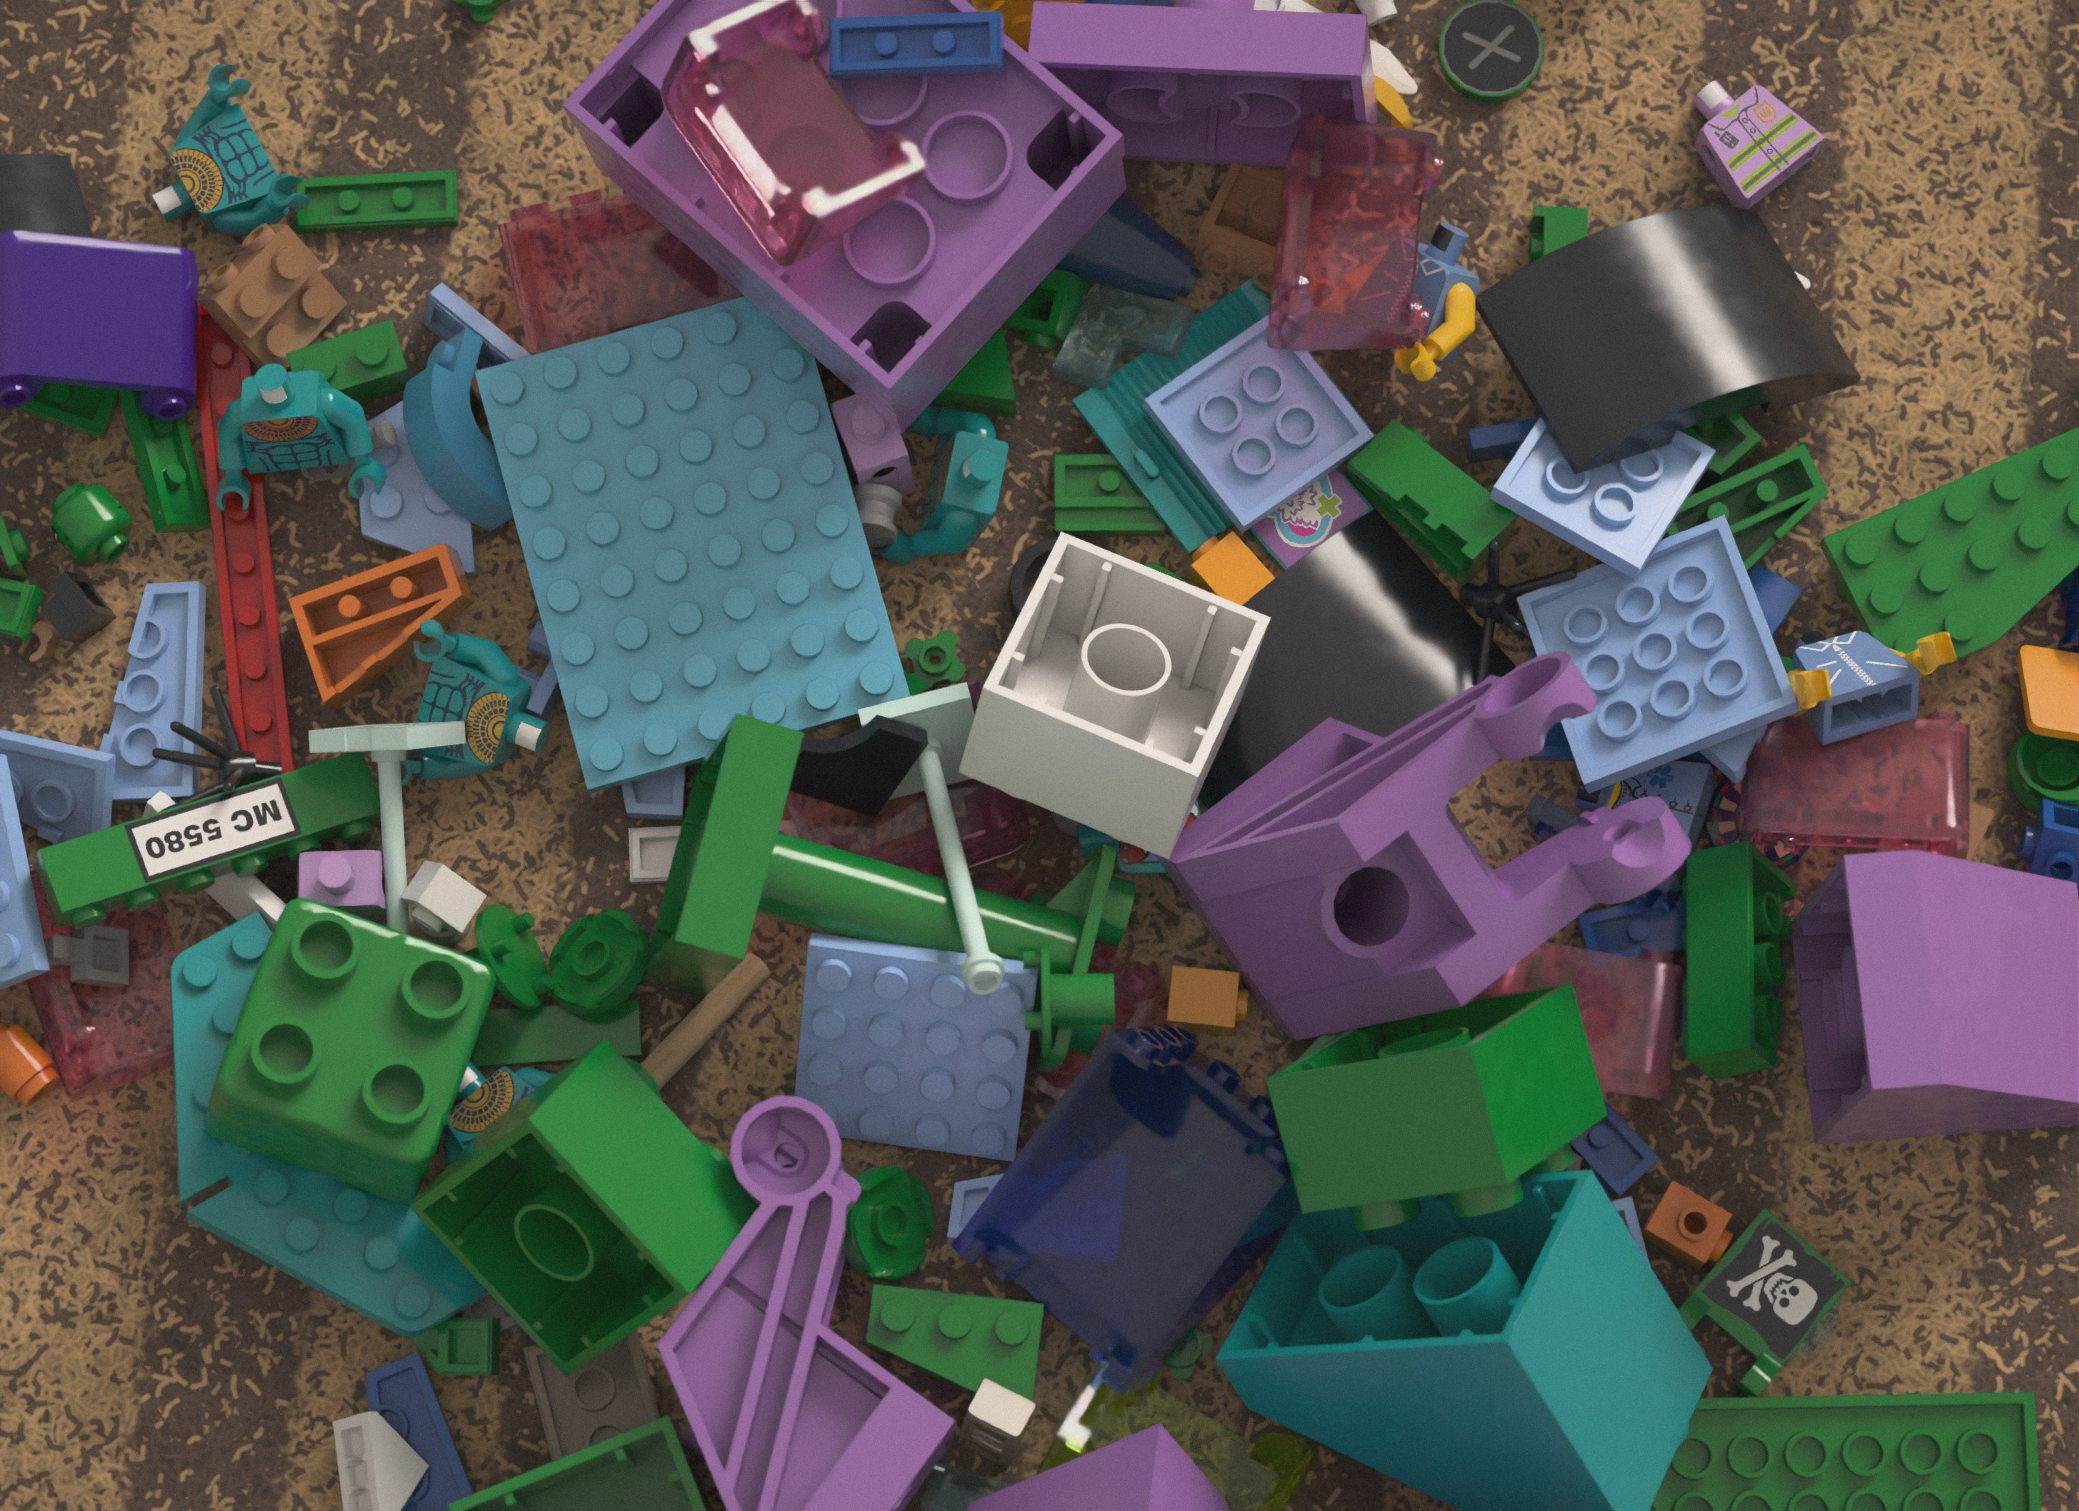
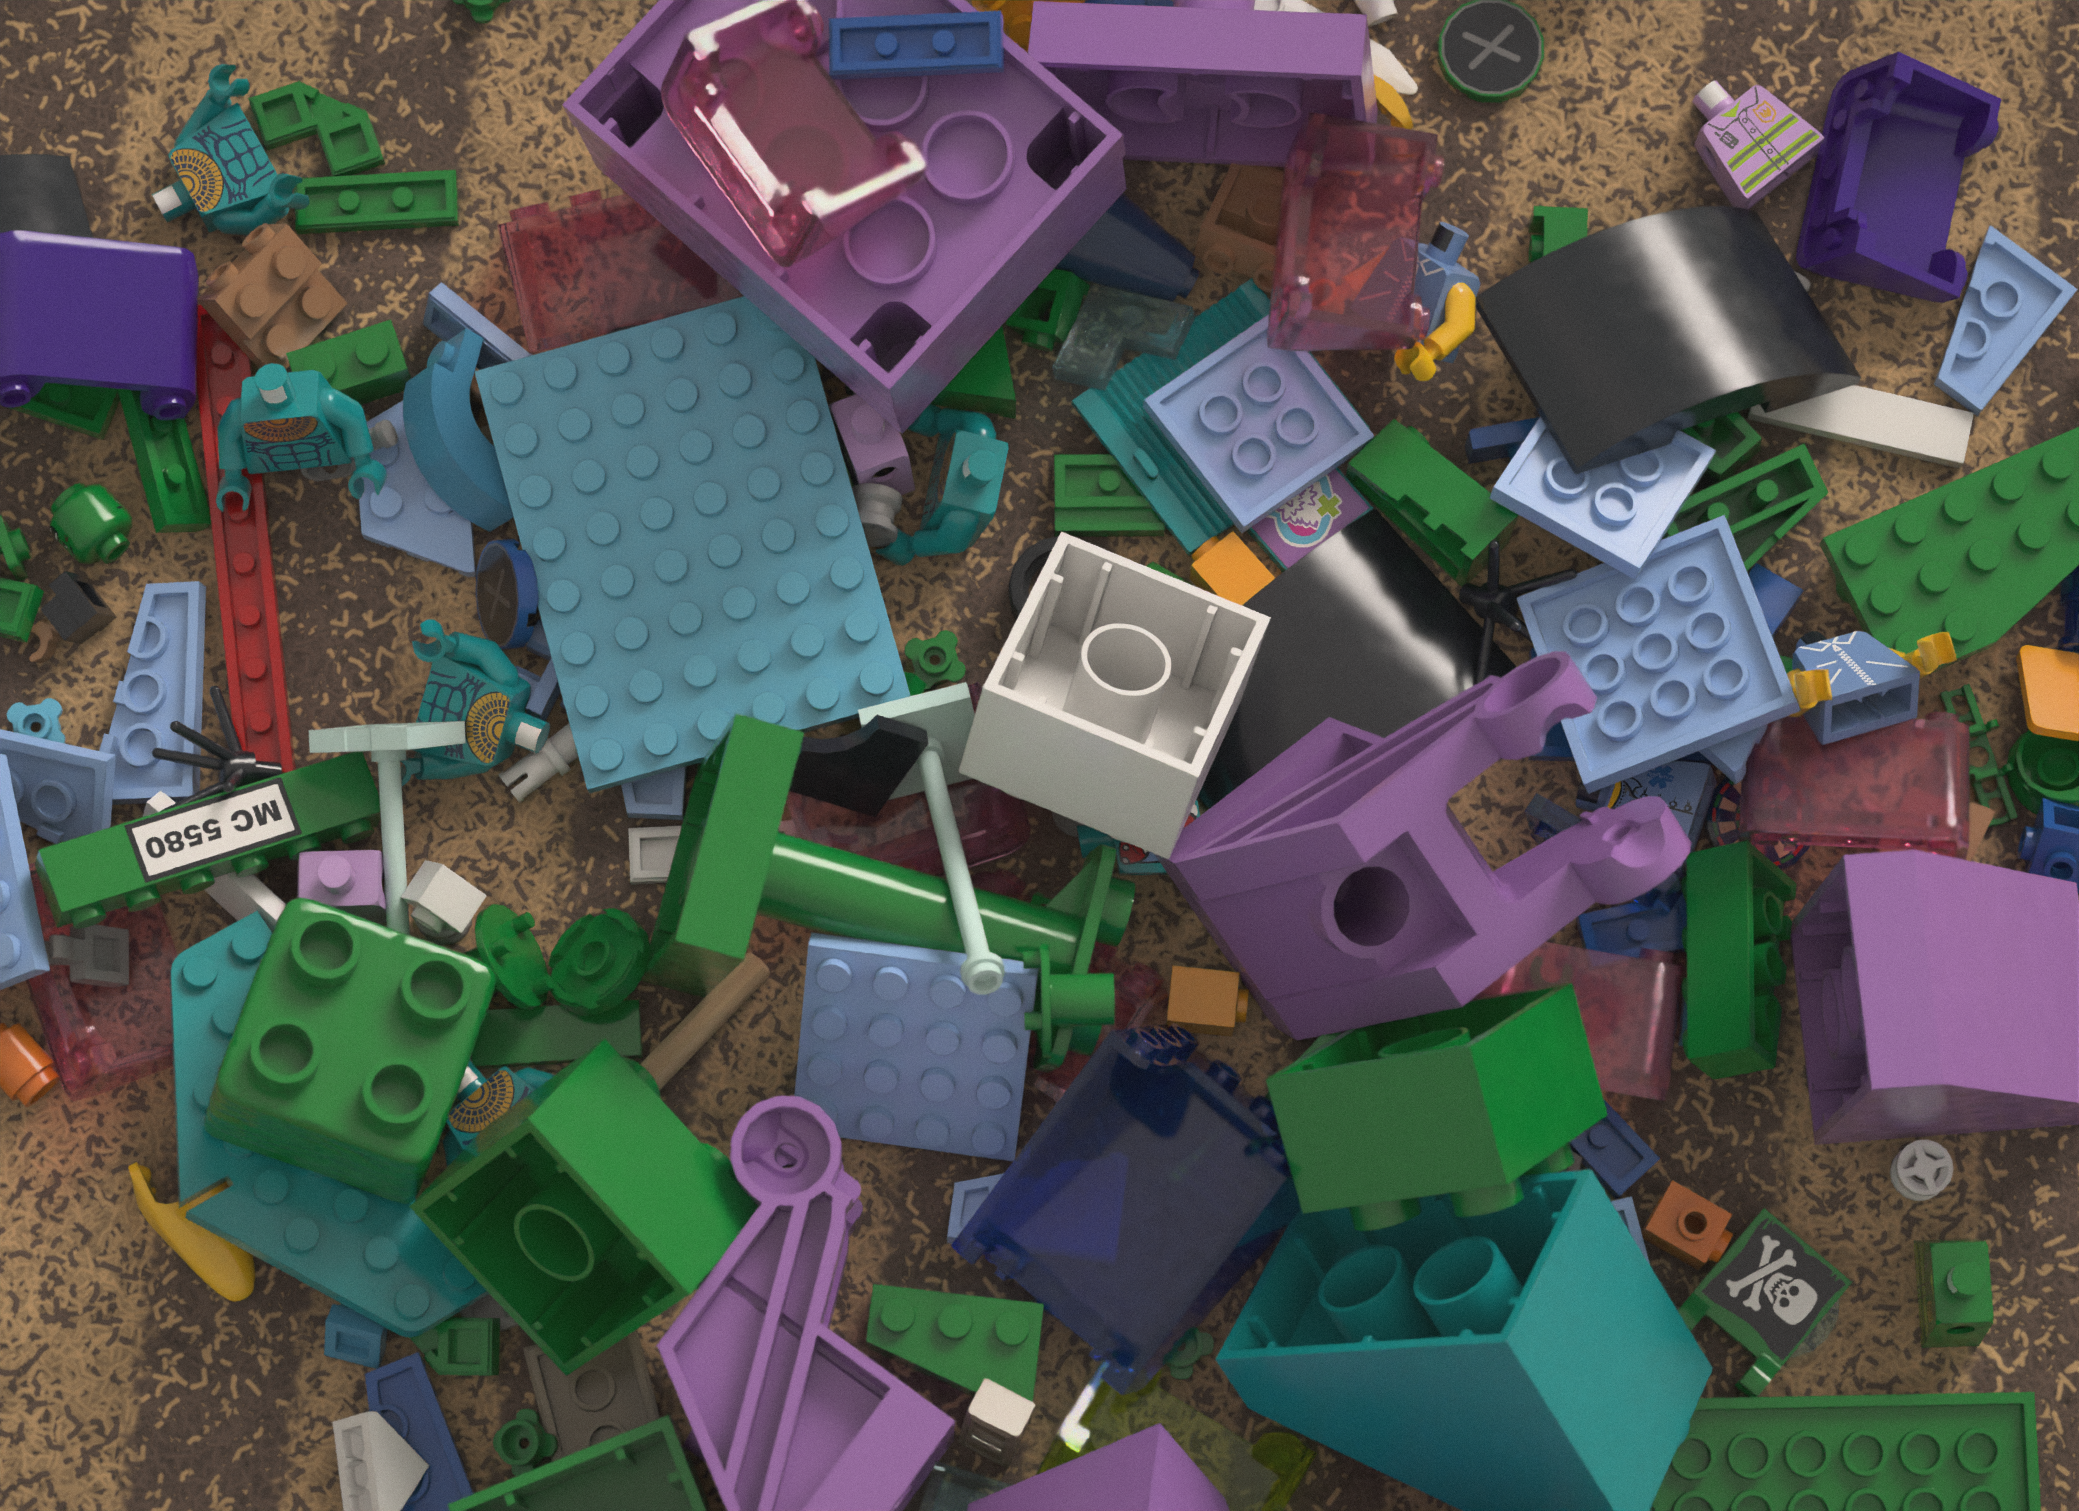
(45, 713): none -> medium azure plate
(212, 1258): none -> yellow animal
(303, 111): none -> green tile
(354, 1337): none -> dark azure tile
(370, 619): orange wedge -> none
(506, 593): none -> tile
(509, 1438): none -> green plate
(541, 766): none -> white pin
(888, 1224): green tile -> none
(1879, 422): none -> white tile
(1893, 178): none -> dark purple windscreen
(1930, 1163): none -> white wheel
(1953, 1291): none -> green torso
(1990, 770): none -> green piece
(1999, 320): none -> light blue wing

